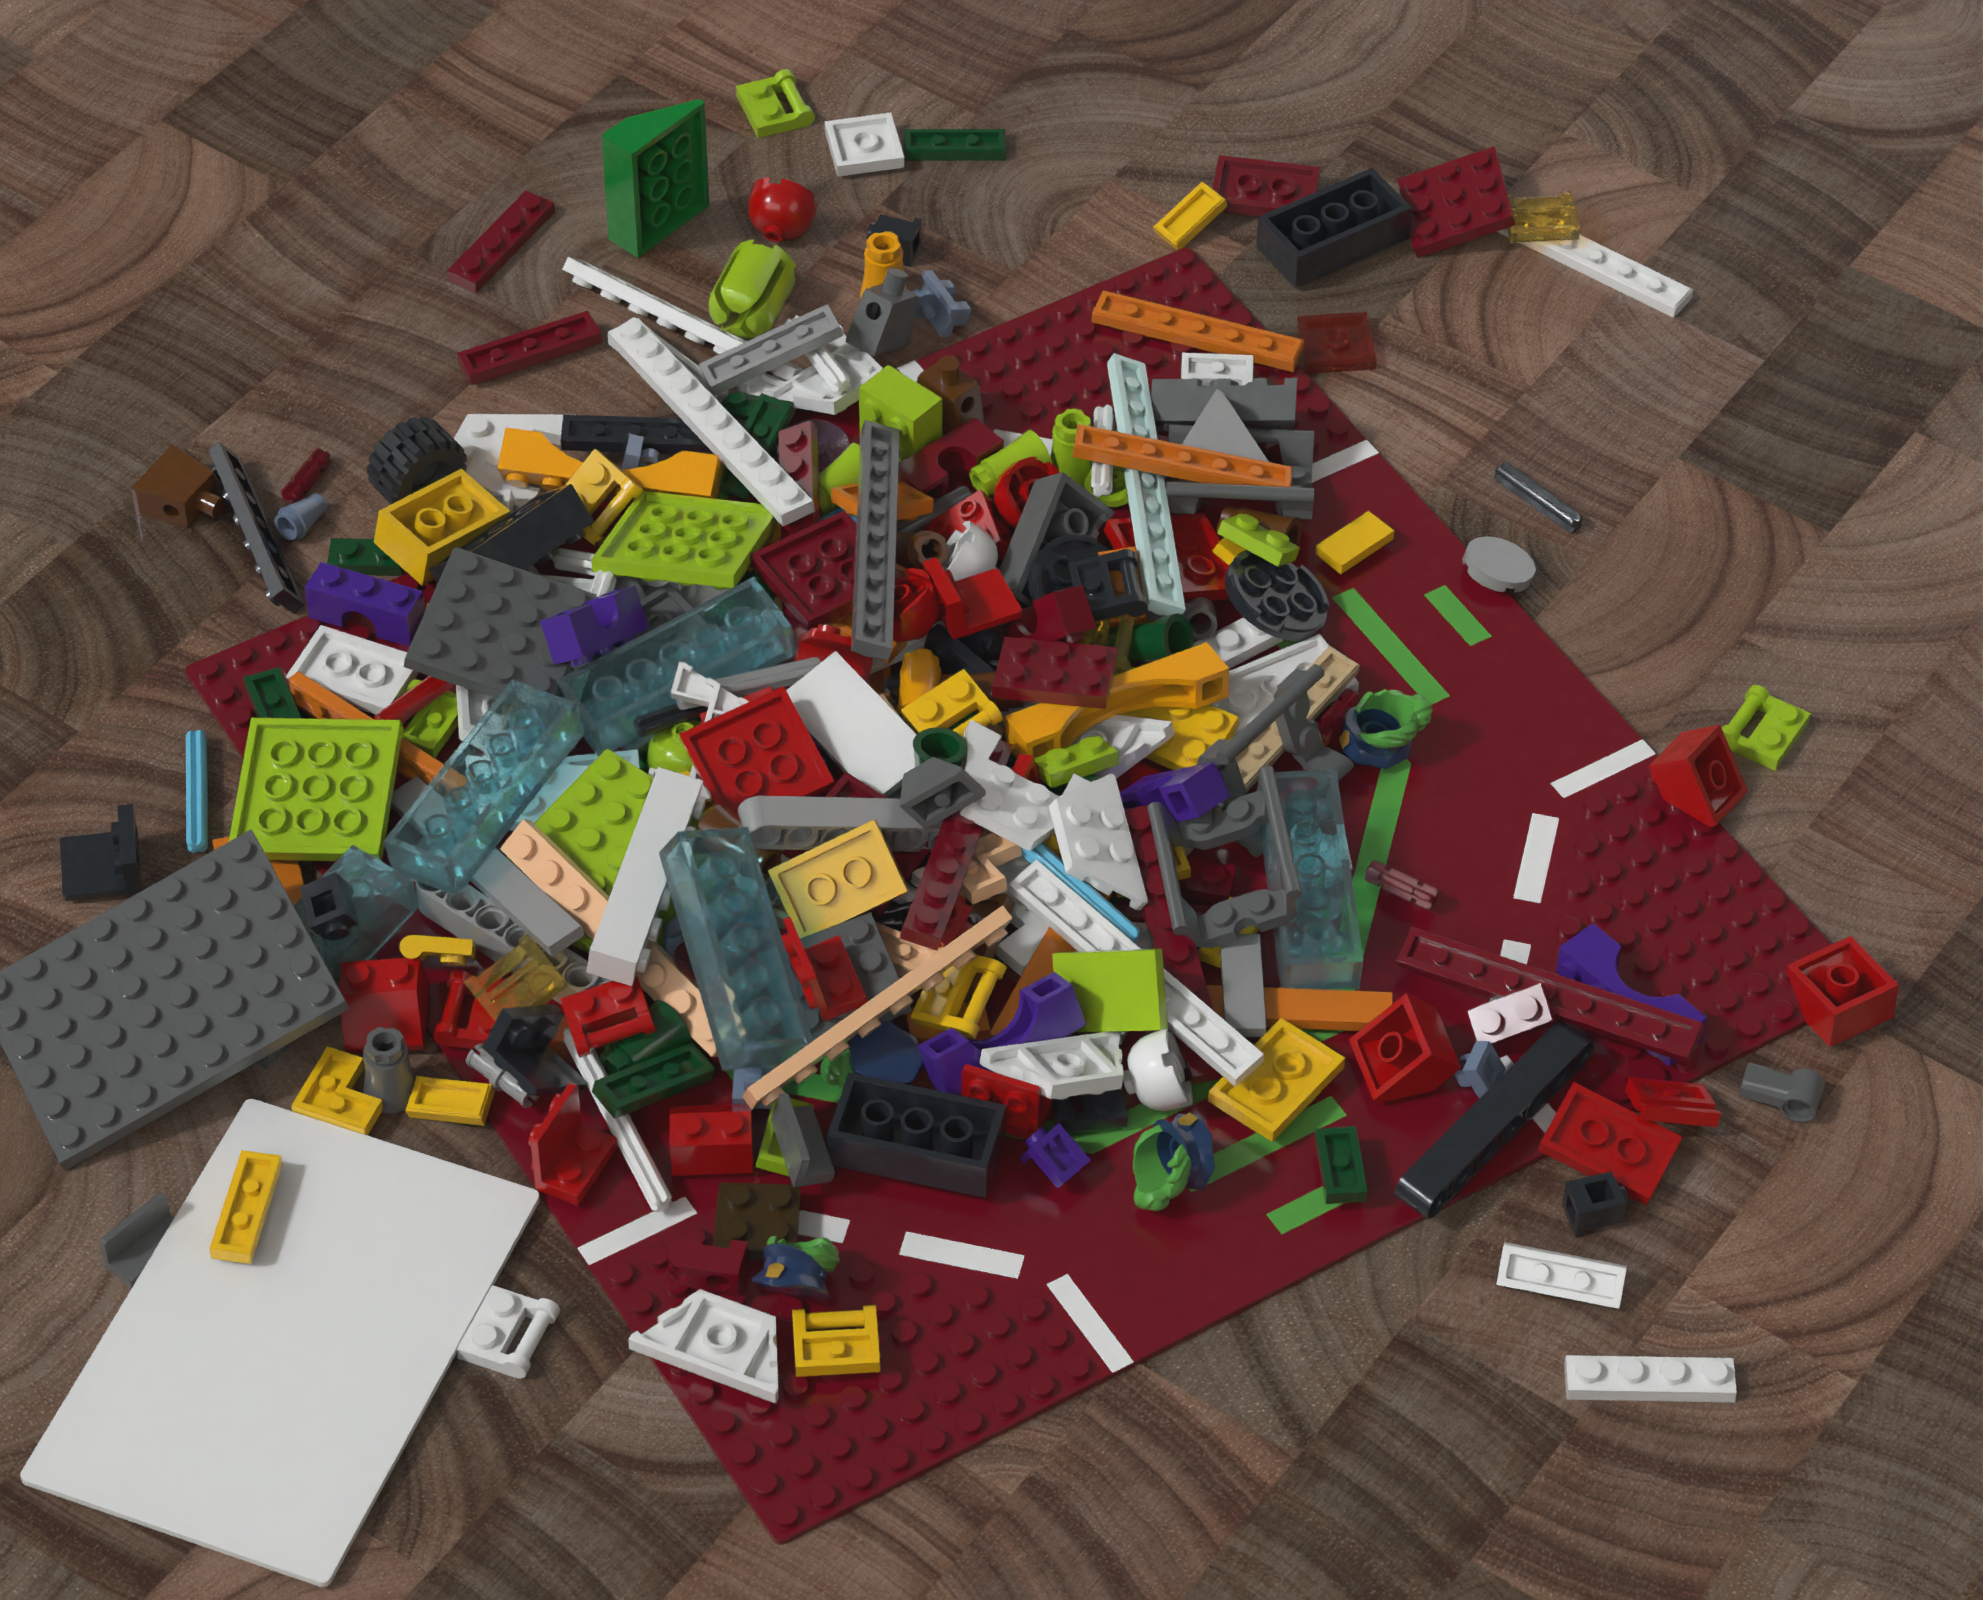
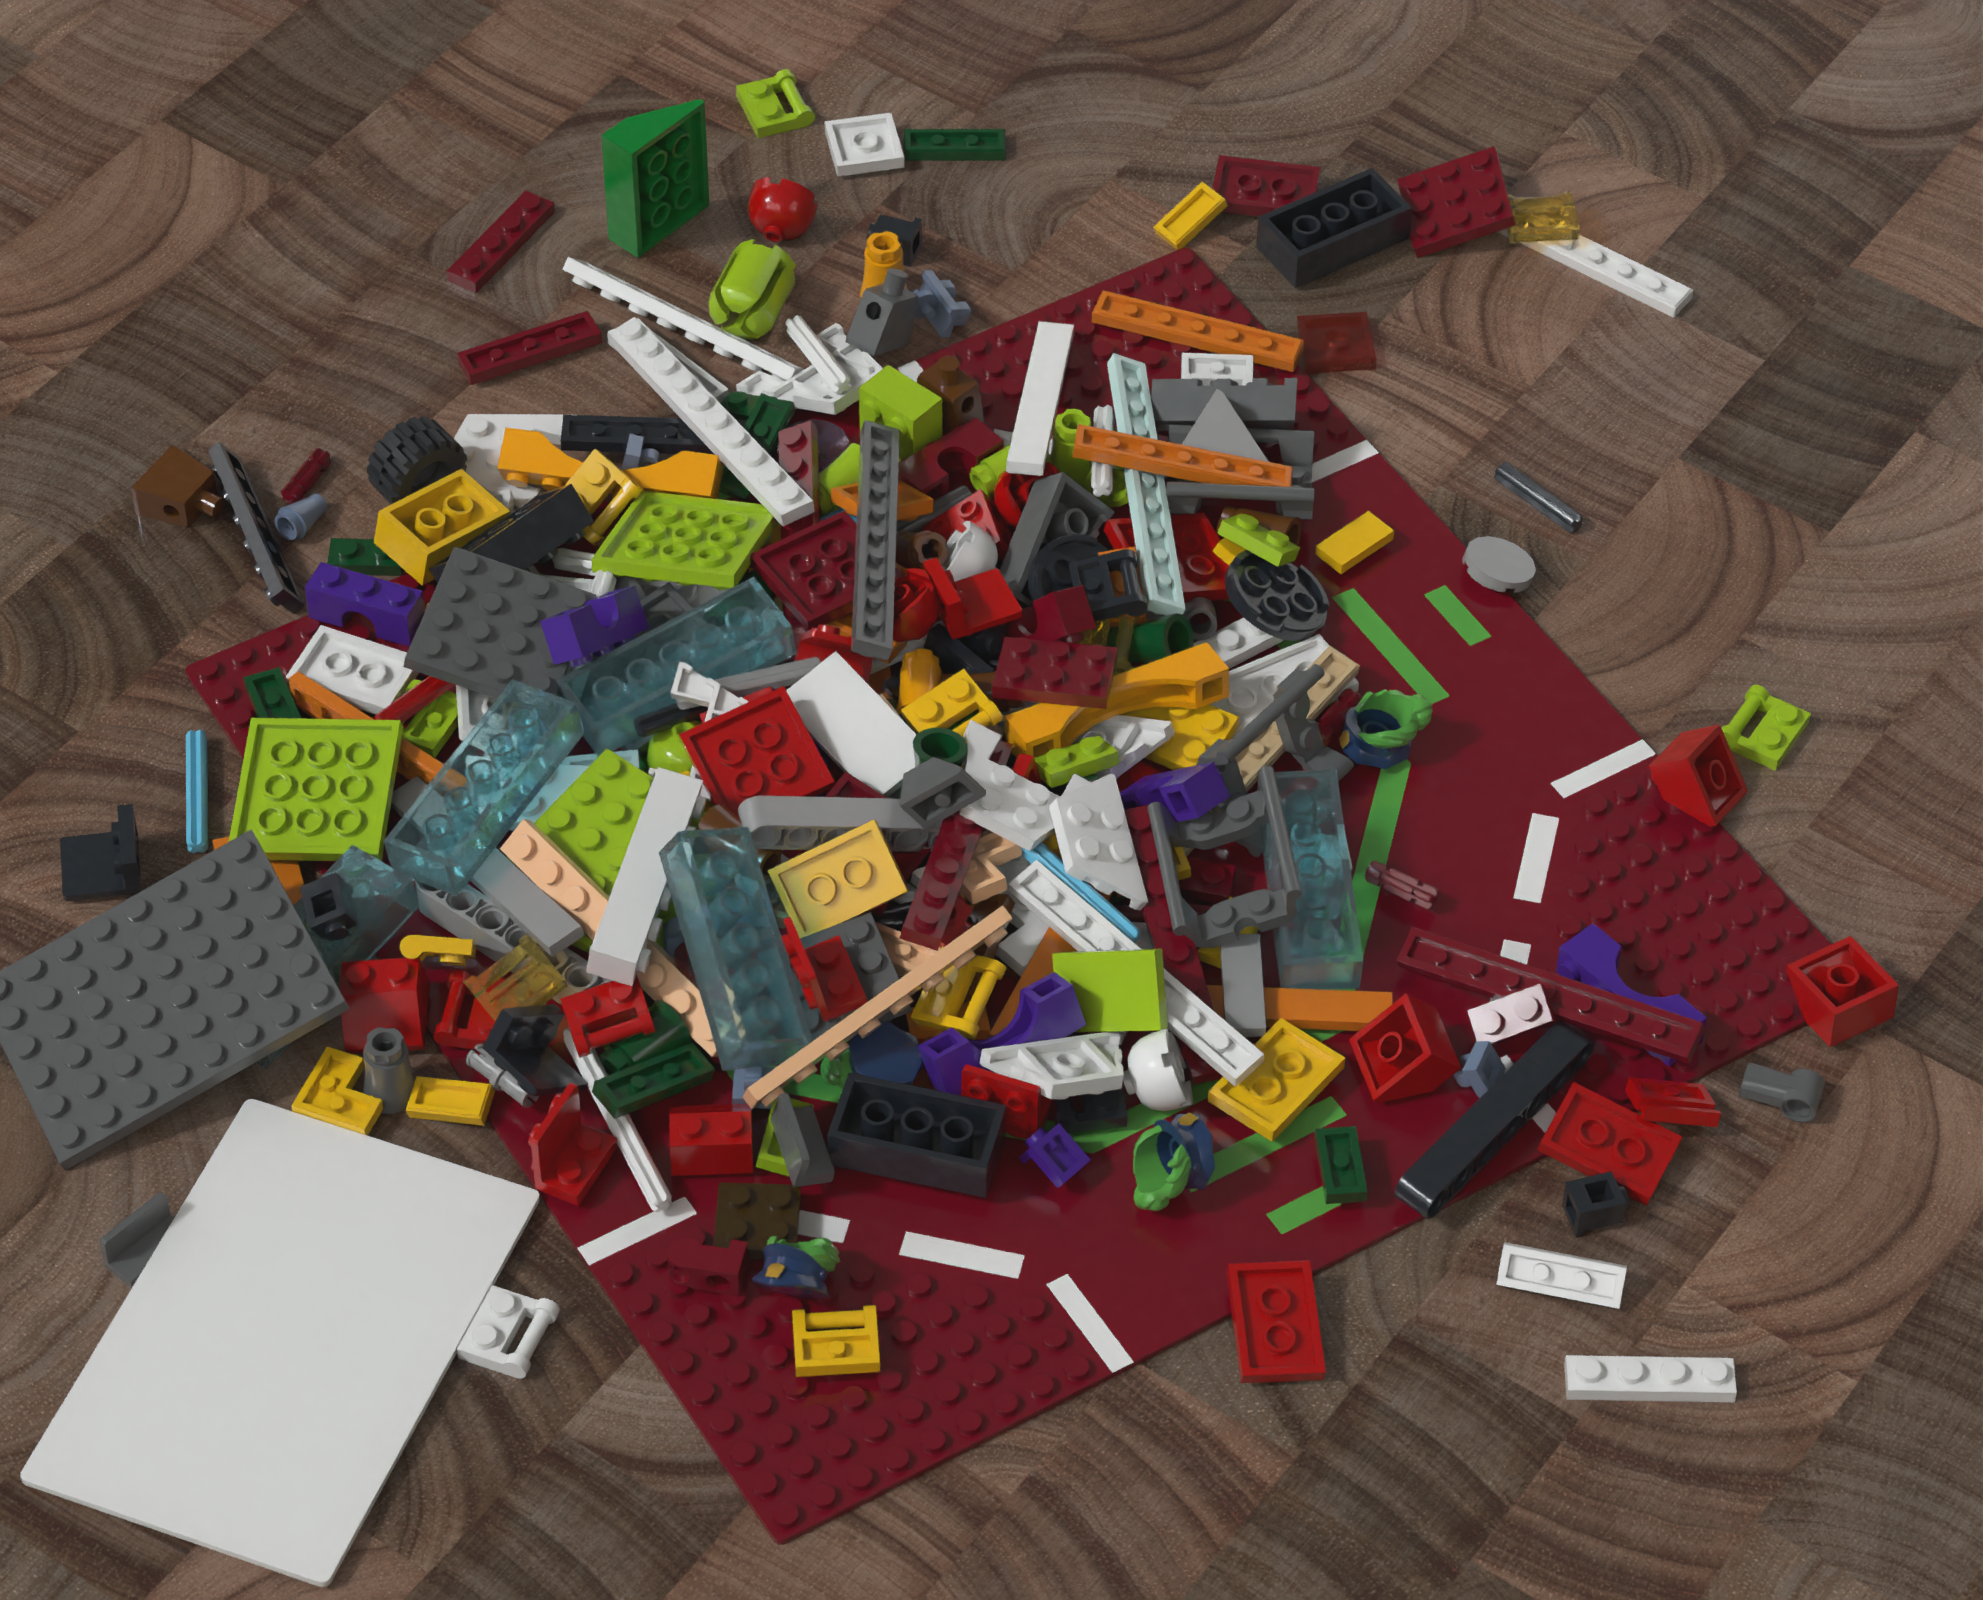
(246, 1207): yellow plate -> none
(716, 1342): white wing -> none
(771, 349): light grey plate -> none
(1040, 399): none -> white tile
(1275, 1322): none -> red plate

